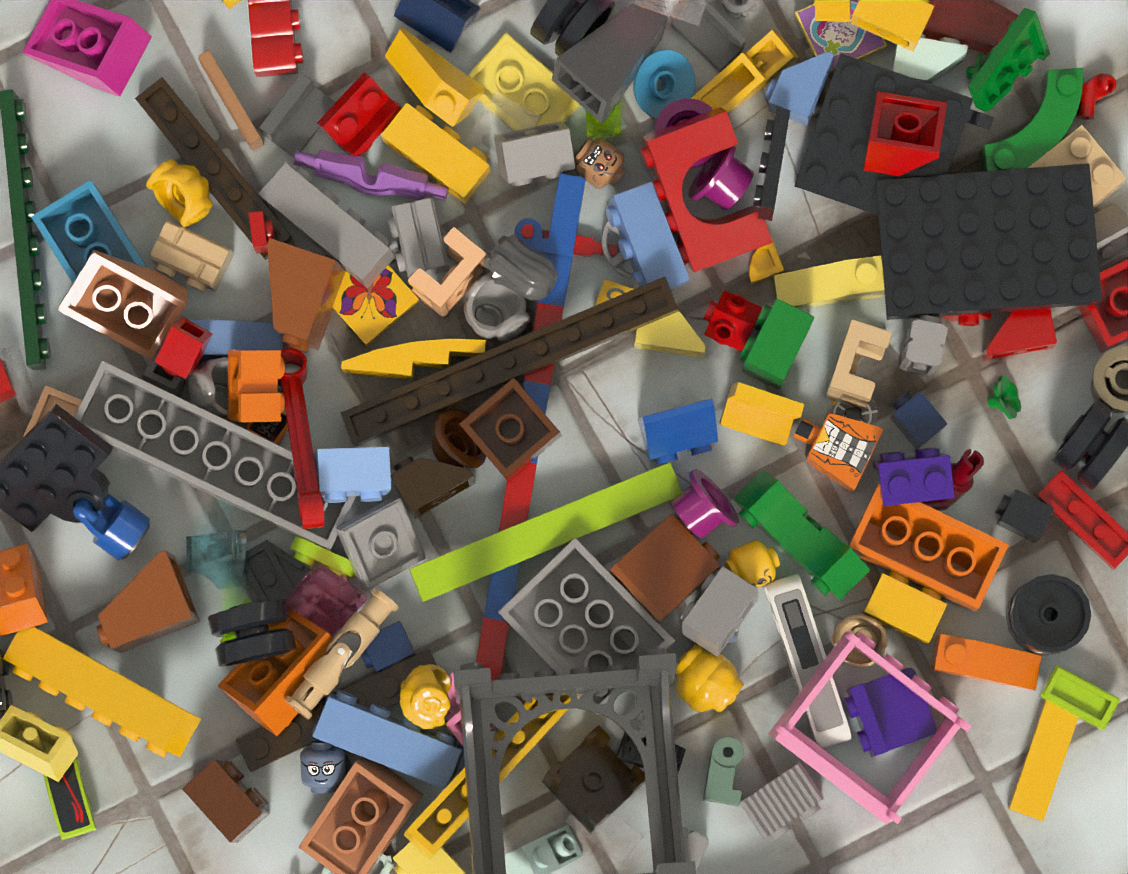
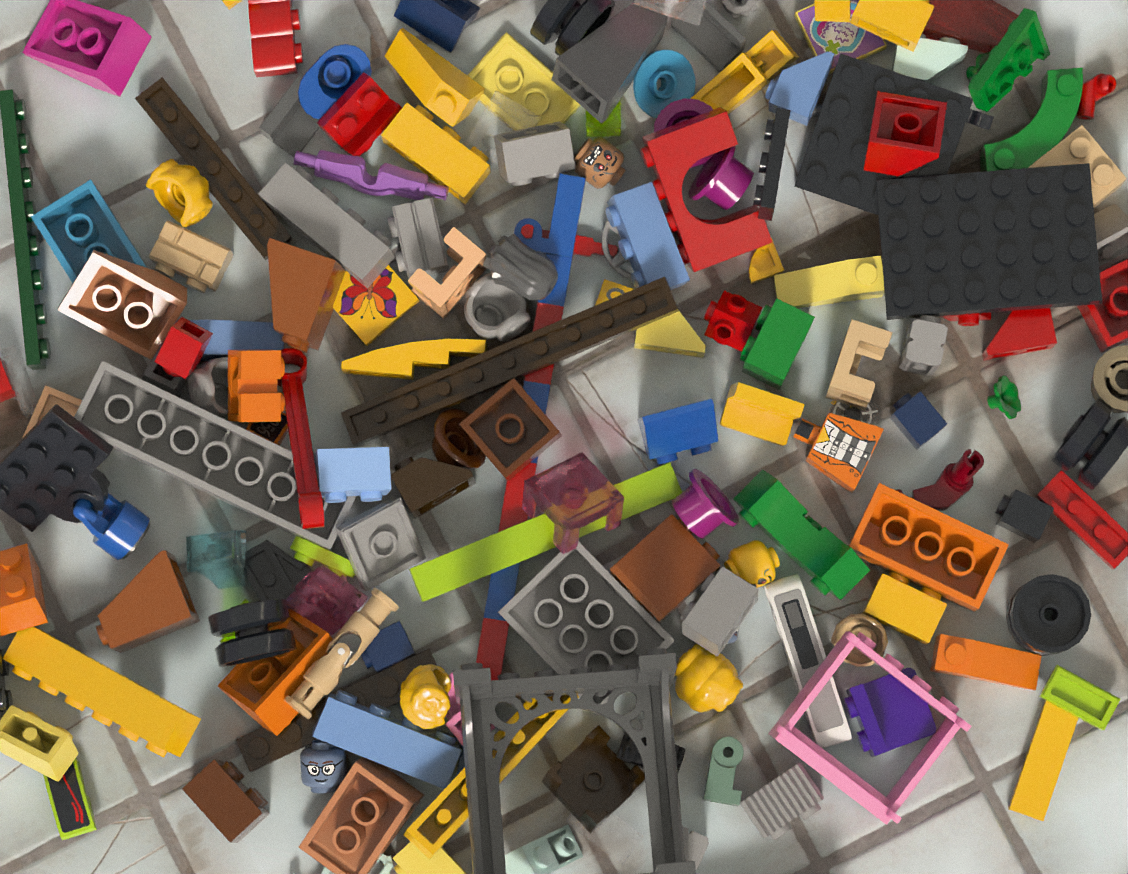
(230, 100): medium nougat tile -> none
(261, 231): red plate -> none
(331, 78): none -> blue piece
(573, 497): none -> clear pink panel
(914, 478): dark purple bracket -> none

